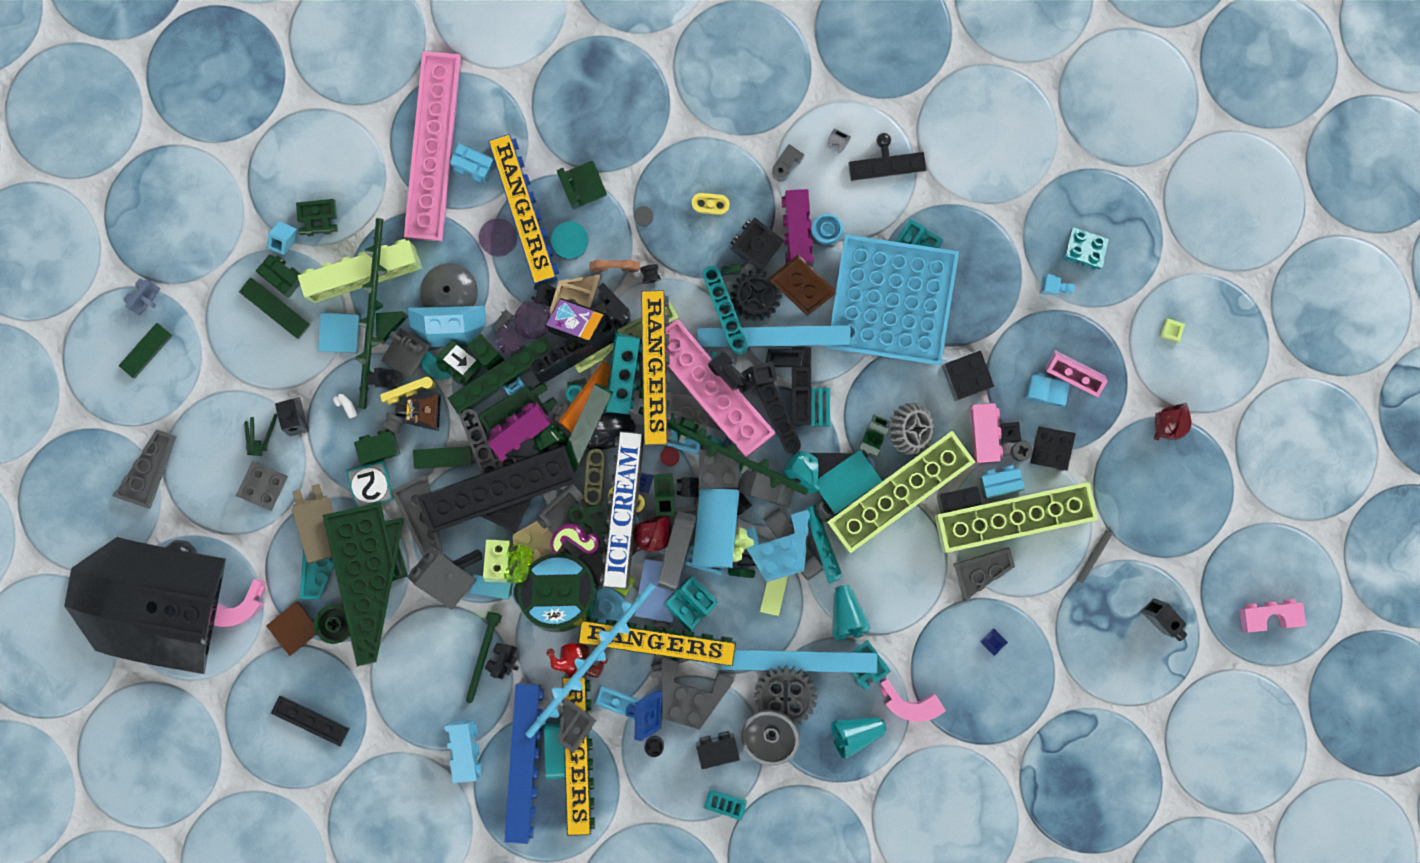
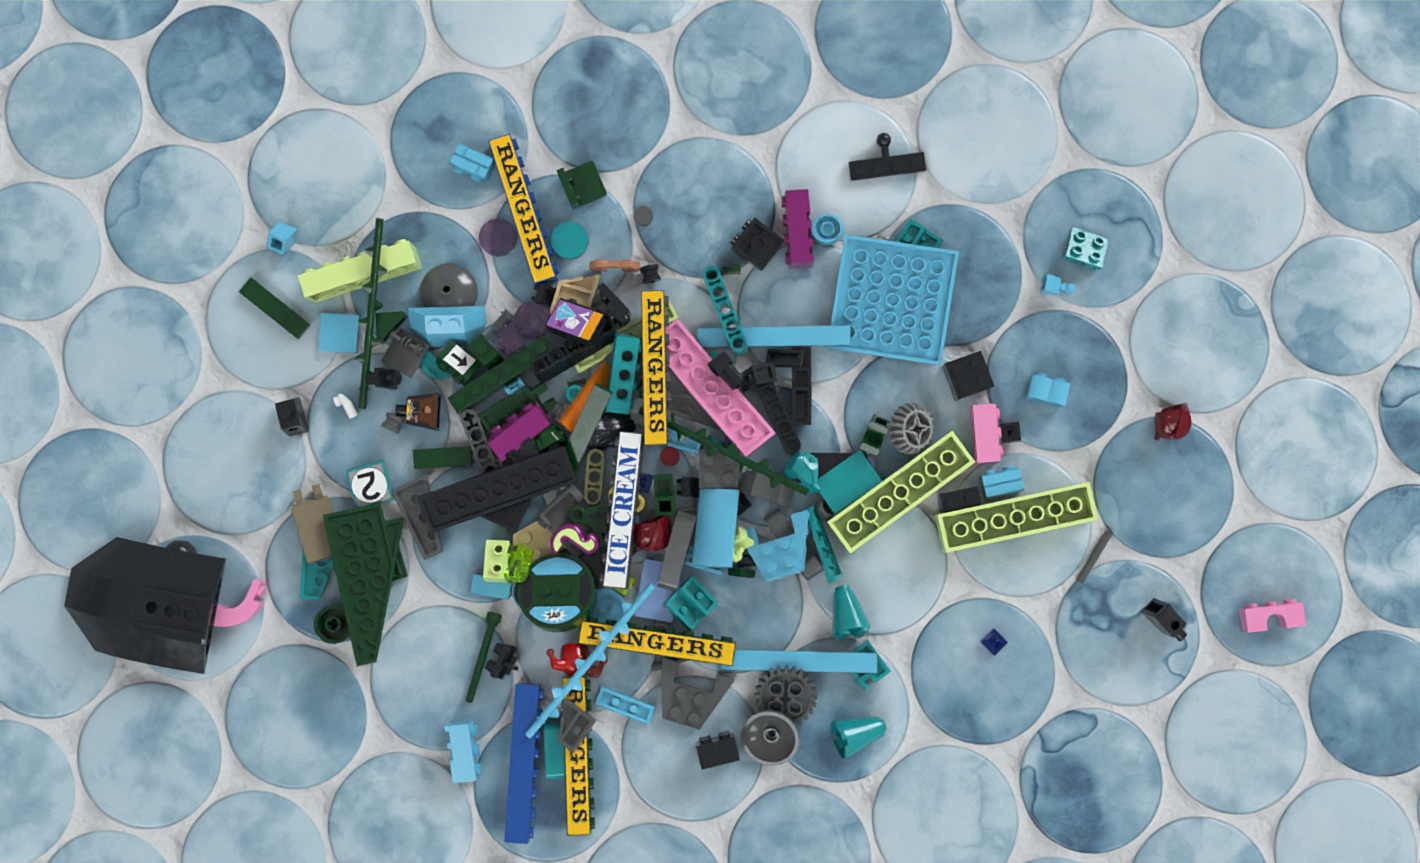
(143, 296): sand blue hips -> none
(145, 350): dark green tile -> none
(145, 476): dark grey wing -> none
(254, 446): dark green plant -> none
(261, 485): dark grey hinge -> none
(278, 275): dark green brick -> none
(292, 628): reddish brown tile -> none
(310, 720): black tile -> none
(317, 211): dark green plate -> none
(377, 447): dark green brick -> none
(407, 390): light yellow plate -> none
(432, 146): bright pink plate -> none
(443, 577): dark grey piece -> none
(647, 715): blue tile -> none
(654, 749): black wheel -> none
(689, 424): dark green tile -> none
(710, 201): light yellow plate -> none
(739, 815): teal slope -> none
(748, 300): black gear -> none
(773, 596): yellowish green tile -> none
(784, 163): dark grey leg -> none
(802, 285): reddish brown tile -> none
(820, 393): teal tile -> none
(839, 138): tile -> none
(913, 711): bright pink arch -> none
(982, 570): dark grey wing -> none
(1017, 452): dark grey wheel -> none
(1053, 448): black hinge -> none
(1076, 373): bright pink brick -> none
(1172, 330): yellowish green tile -> none

